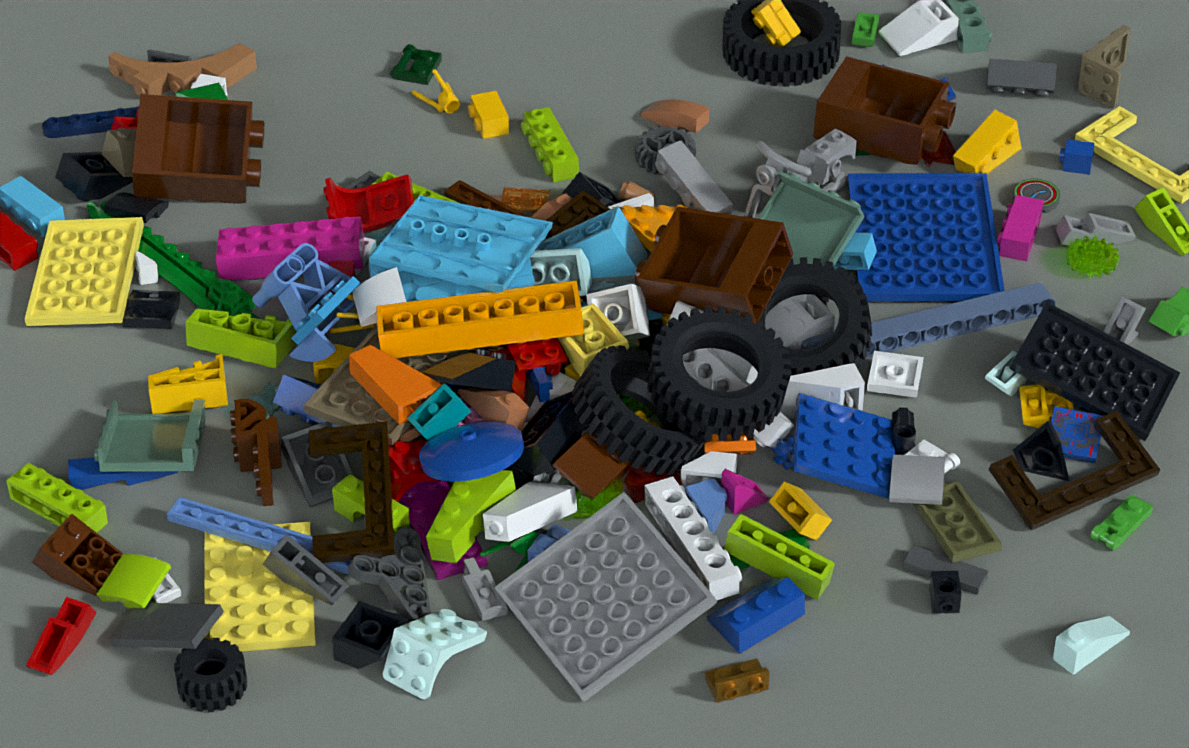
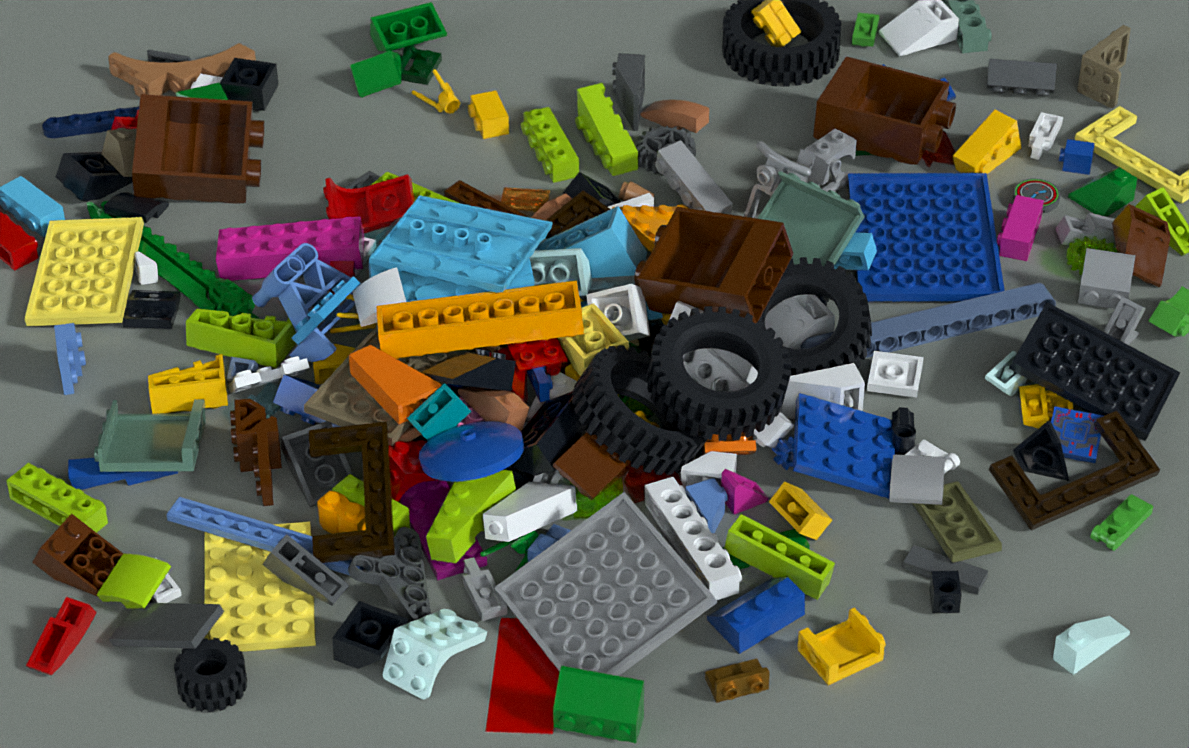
(69, 356): none -> medium blue plate
(238, 365): none -> sand blue slope
(247, 380): none -> white plate
(250, 82): none -> black brick
(339, 514): none -> light orange brick
(377, 73): none -> green slope
(406, 27): none -> green slope
(521, 684): none -> red sticker
(599, 704): none -> green slope
(605, 130): none -> lime wedge
(629, 86): none -> dark grey slope
(842, 648): none -> yellow panel
(1044, 133): none -> white hinge
(1105, 278): none -> light grey slope
(1106, 192): none -> green slope
(1146, 238): none -> reddish brown slope

